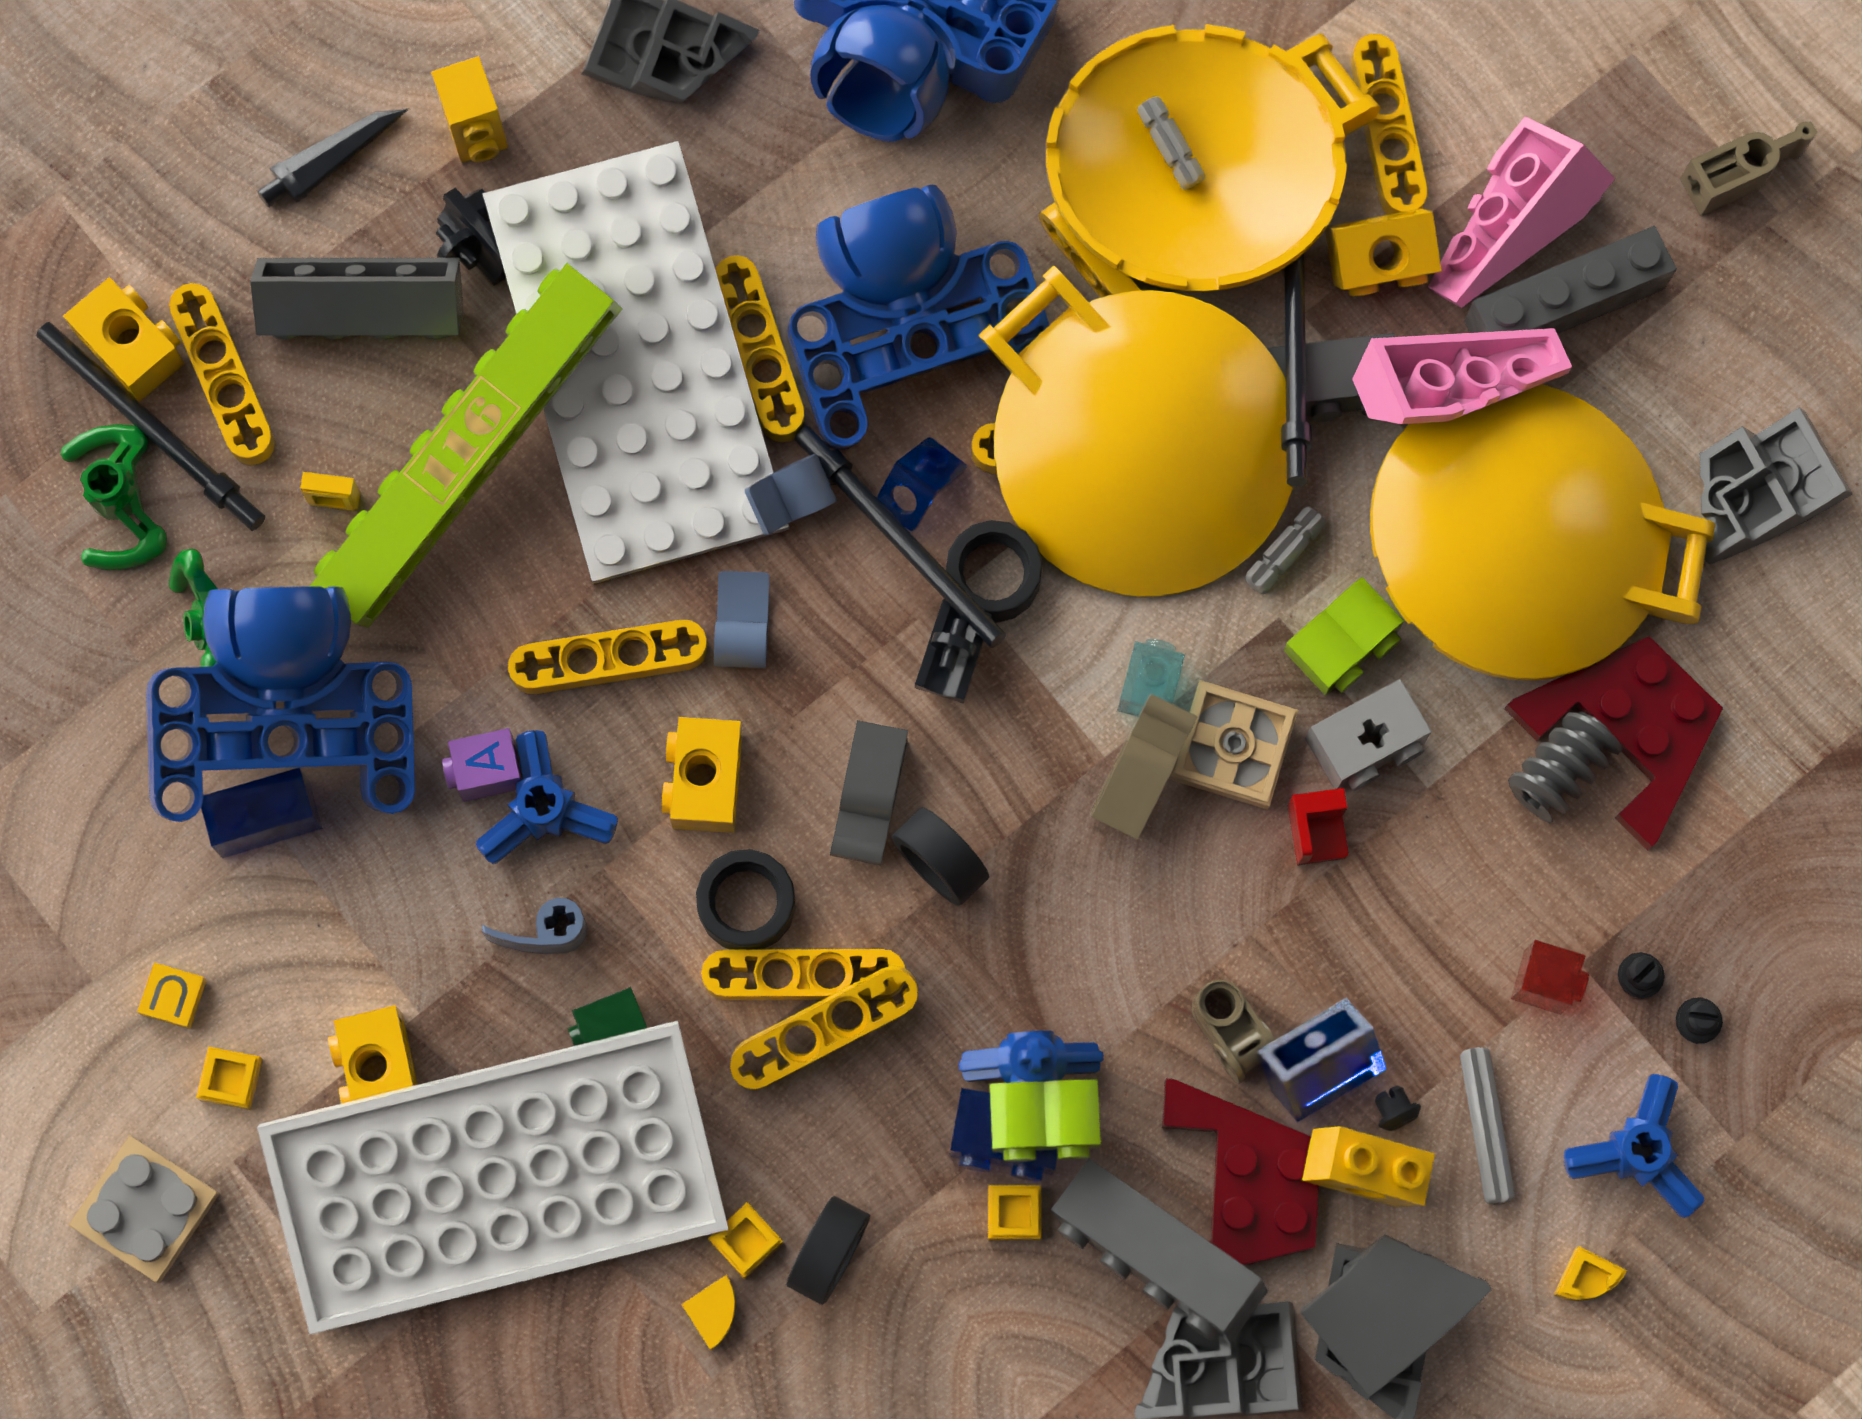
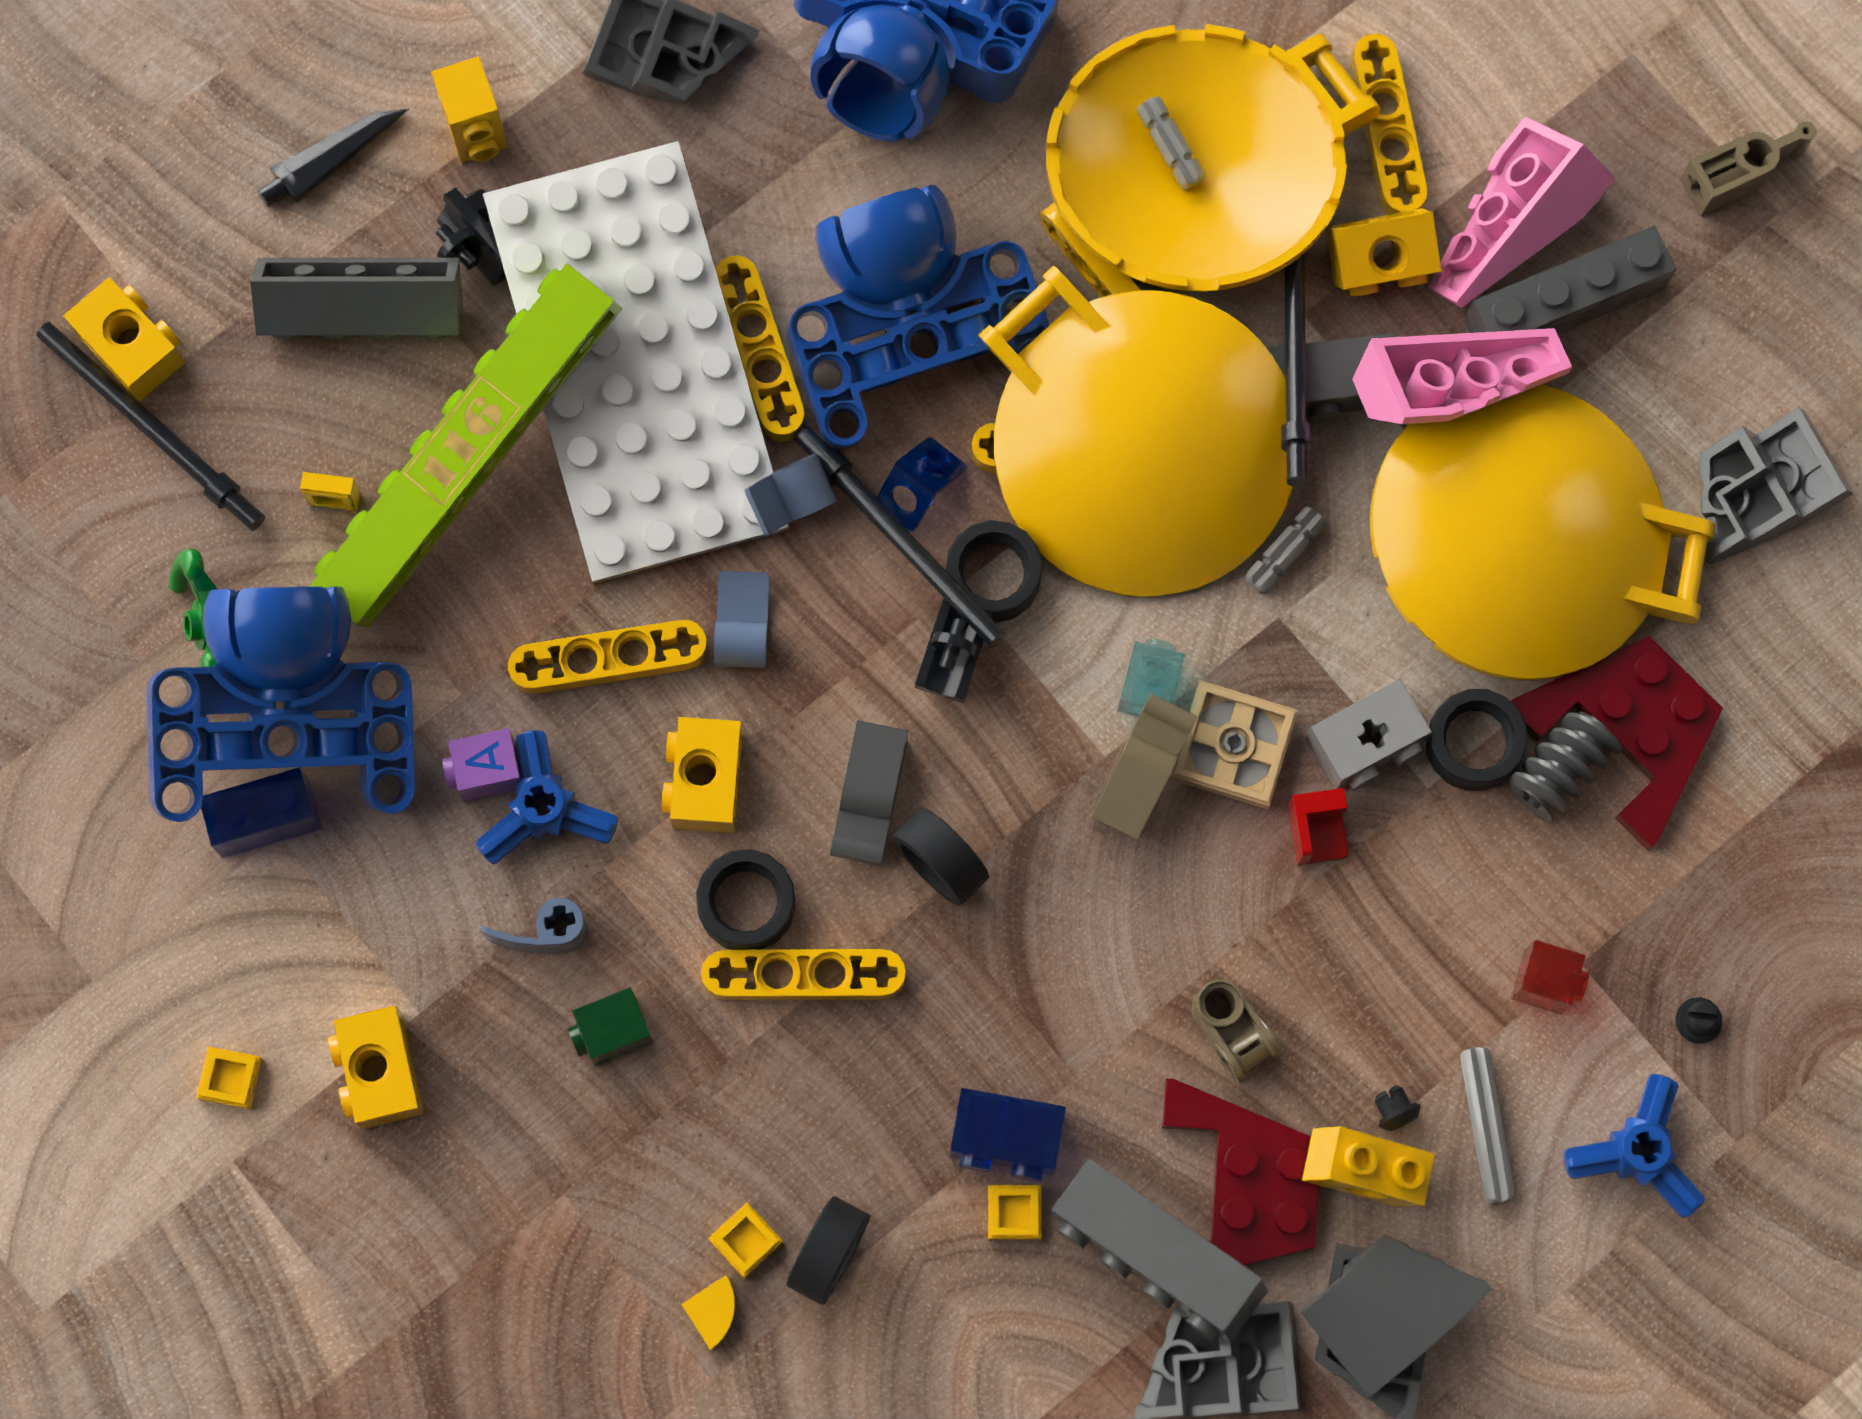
(115, 494): green piece -> none
(144, 1209): light grey piece -> none
(172, 995): yellow tile -> none
(218, 375): yellow beam -> none
(492, 1177): white plate -> none
(827, 1033): yellow beam -> none
(1031, 1058): blue bush -> none
(1045, 1117): lime brick -> none
(1322, 1059): clear blue brick -> none
(1344, 637): lime brick -> none
(1504, 712): none -> black tyre
(1588, 1276): yellow tile -> none
(1641, 975): black piece -> none

